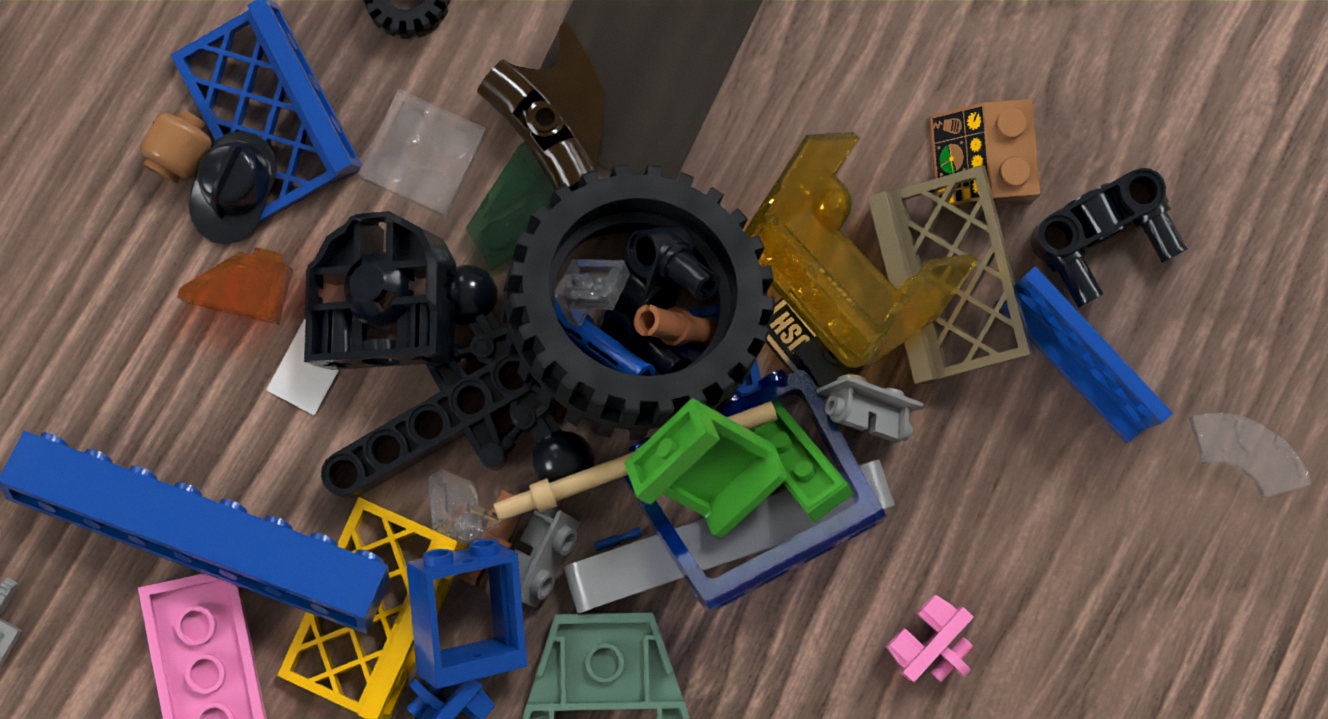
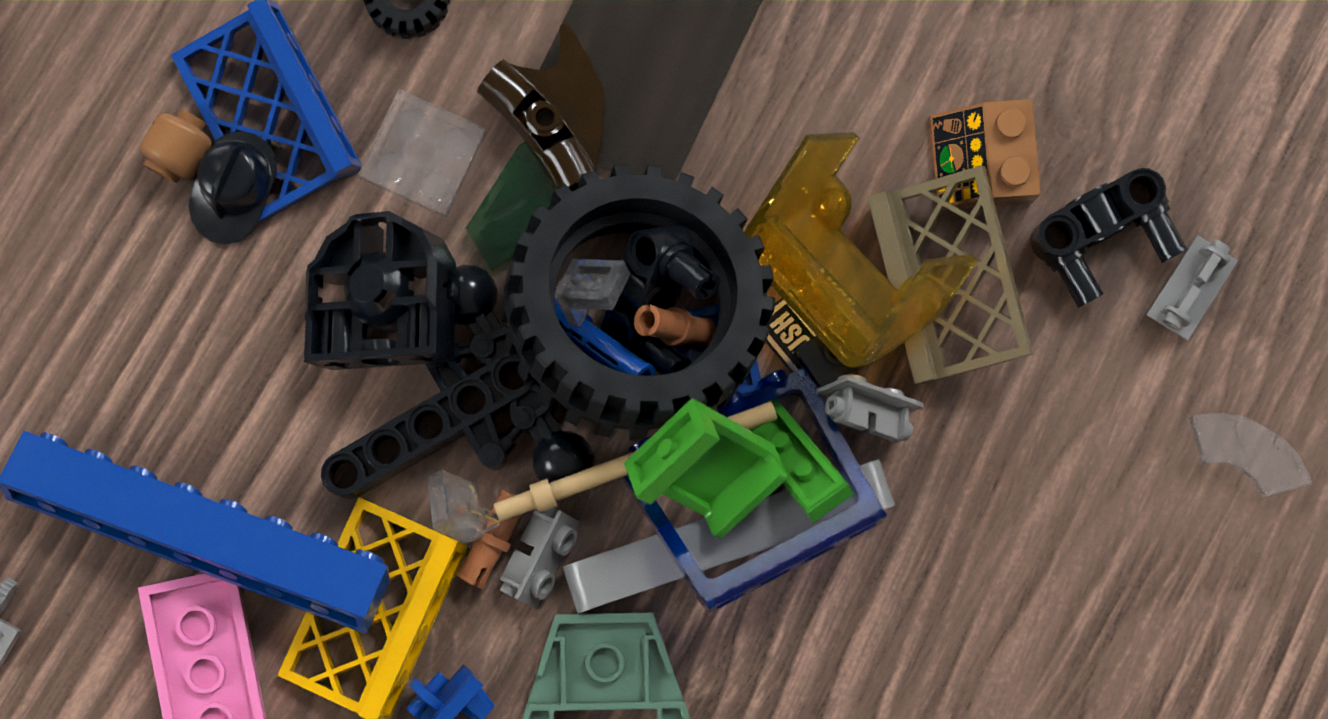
(243, 286): clear orange slope -> none
(300, 381): white sticker -> none
(480, 658): blue window -> none
(616, 539): blue piece -> none
(917, 657): bright pink hips -> none
(1087, 359): blue fence -> none
(1192, 286): none -> light grey hinge

